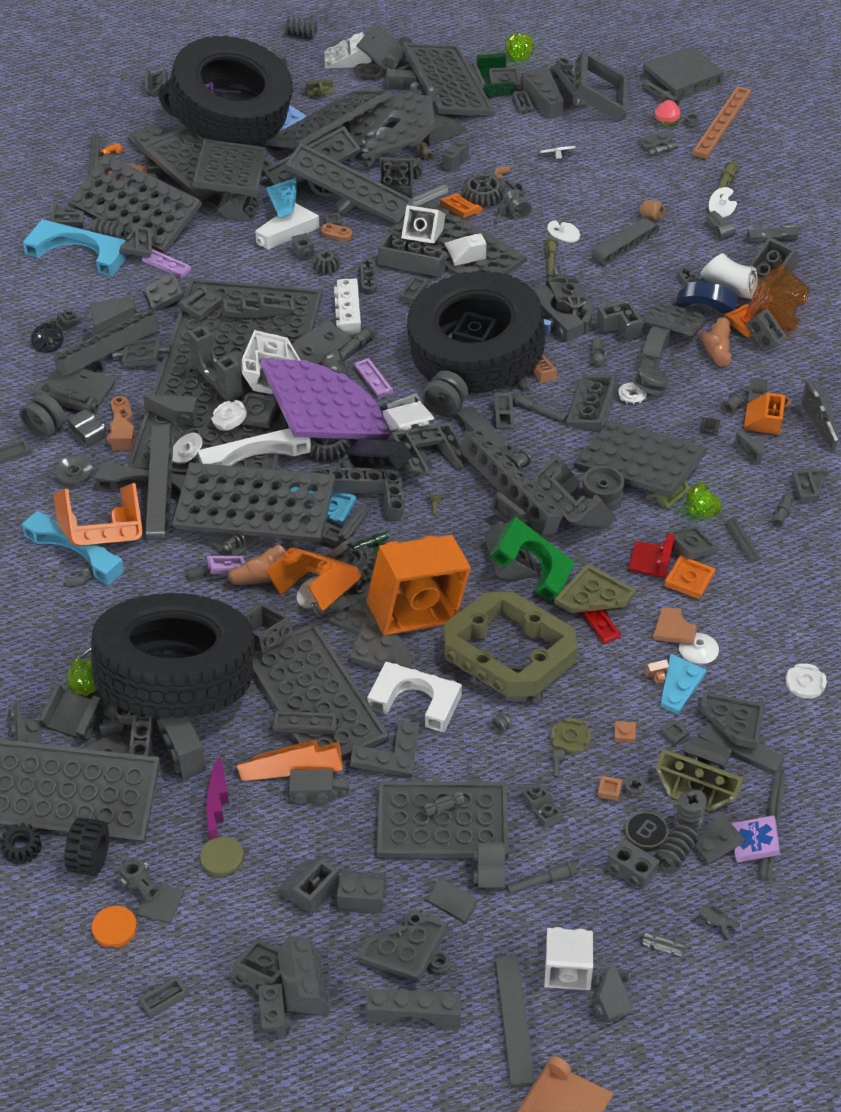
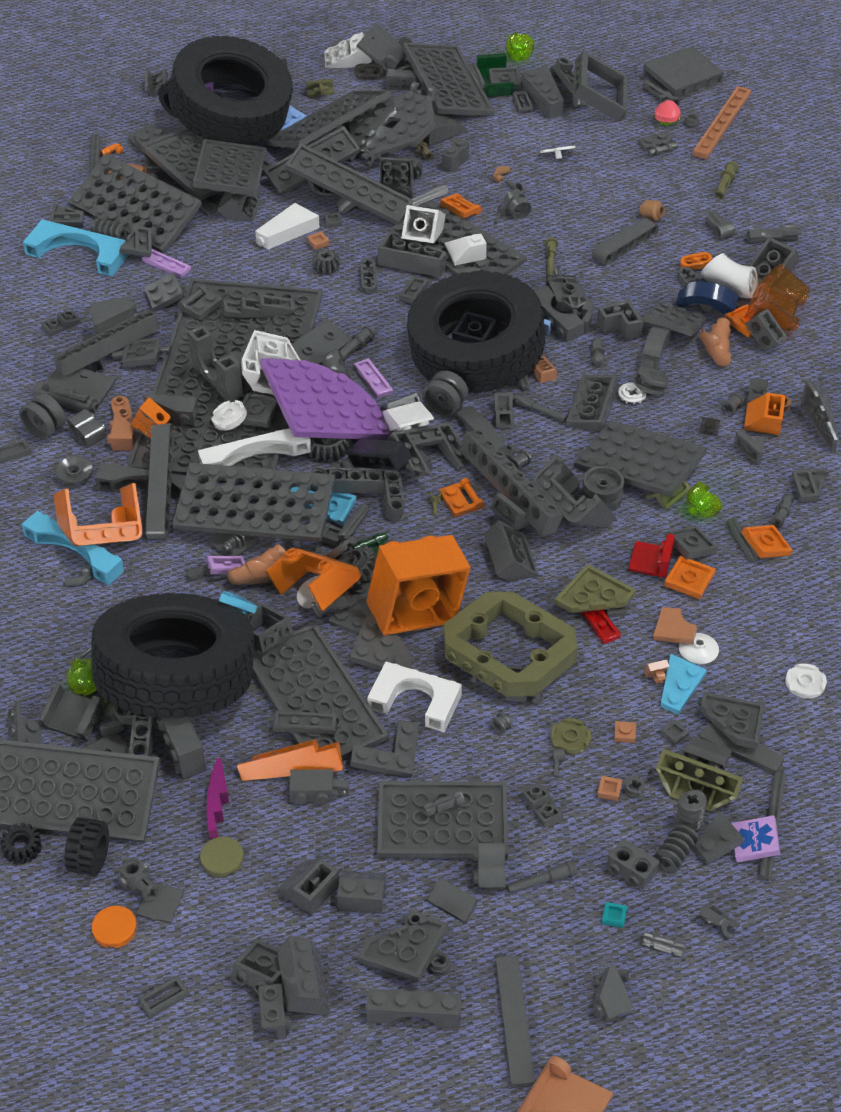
(47, 337): black wheel -> none
(149, 414): none -> orange torso
(186, 448): white dish -> none
(238, 602): none -> medium azure wing
(283, 197): medium azure wing -> none
(301, 28): dark grey piece -> none
(302, 246): dark grey brick -> none
(318, 240): none -> nougat plate
(336, 232): nougat plate -> none
(348, 306): white brick -> none
(456, 501): none -> orange plate
(483, 189): dark grey gear -> none
(554, 564): green arch -> none
(566, 233): white piece -> none
(569, 958): white slope -> none
(614, 914): none -> teal tile
(646, 830): black tile -> none
(696, 260): none -> orange plate
(722, 205): white piece -> none
(766, 541): none -> orange plate

